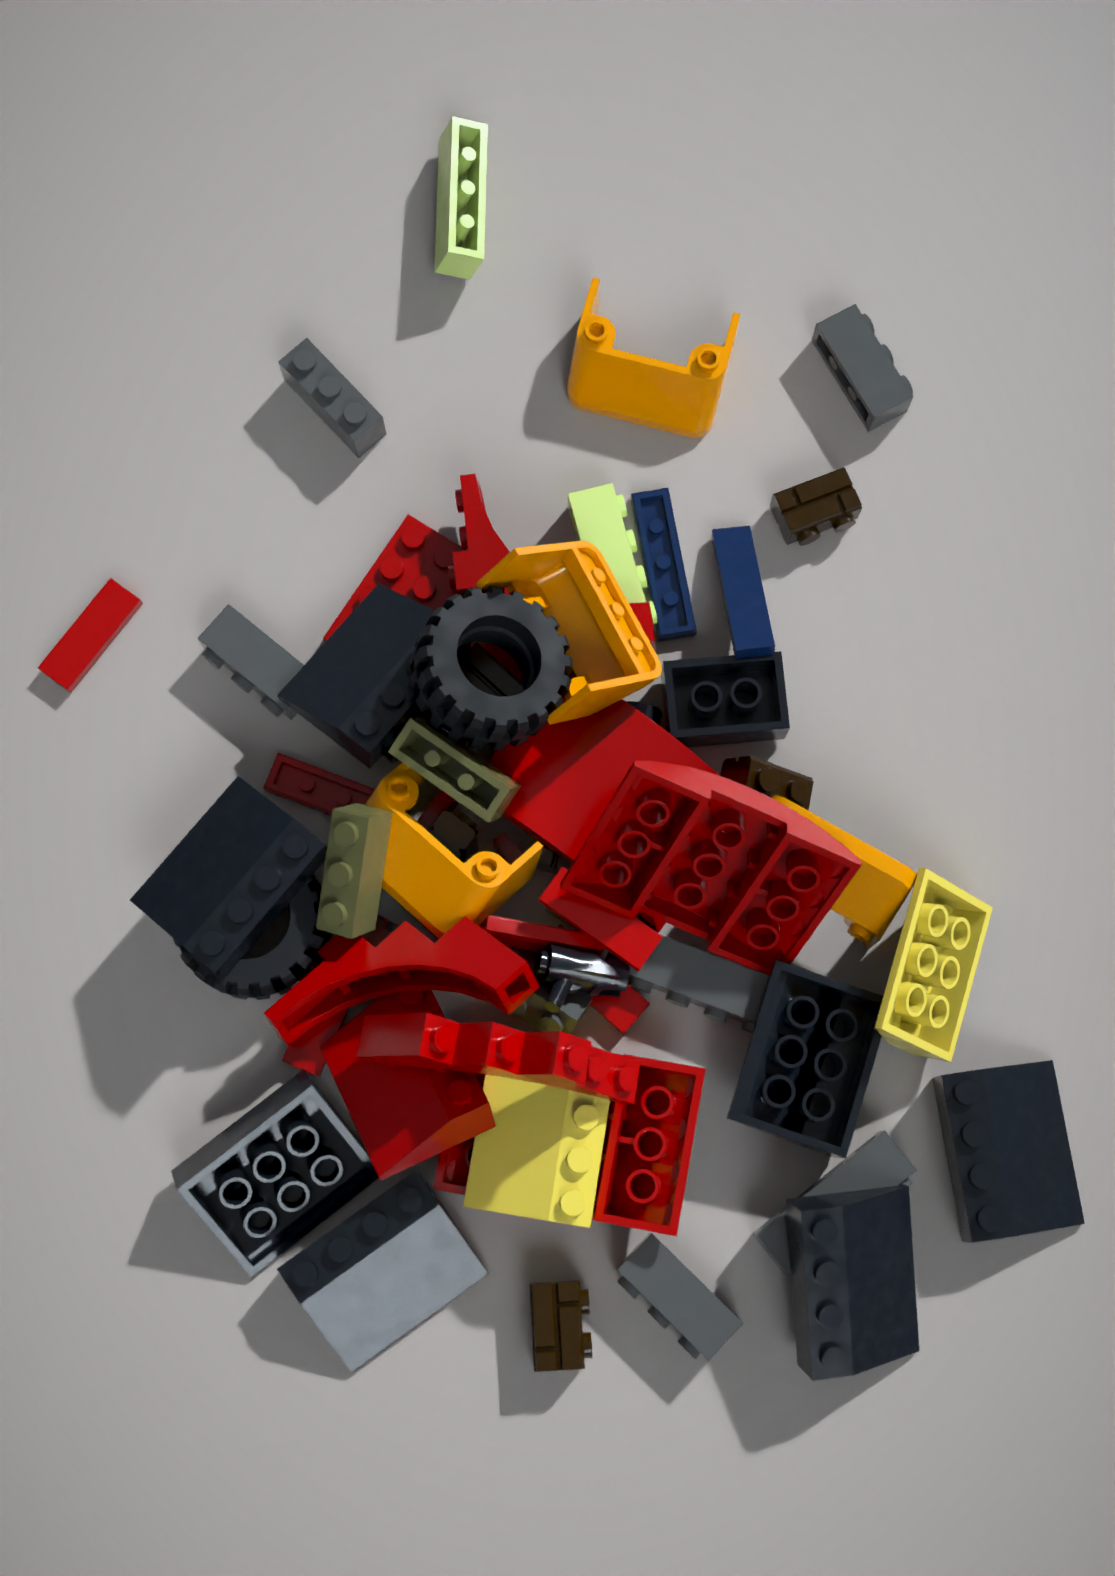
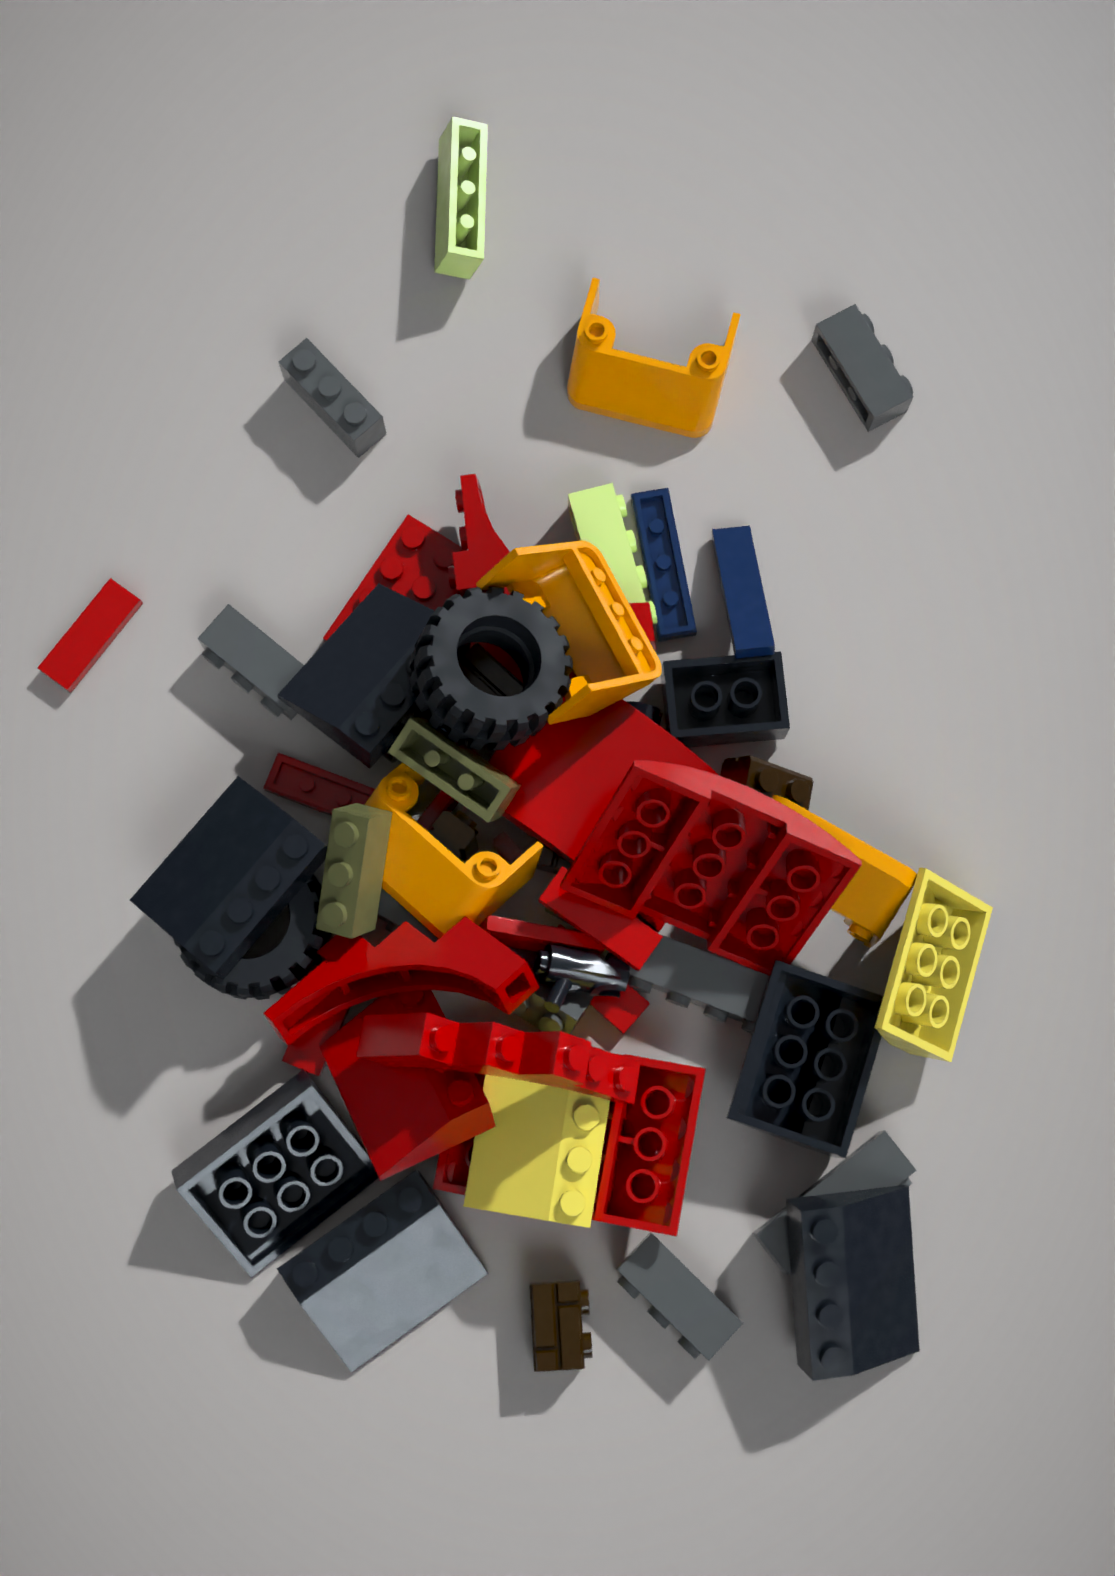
(816, 507): dark brown brick -> none
(1007, 1151): black slope -> none

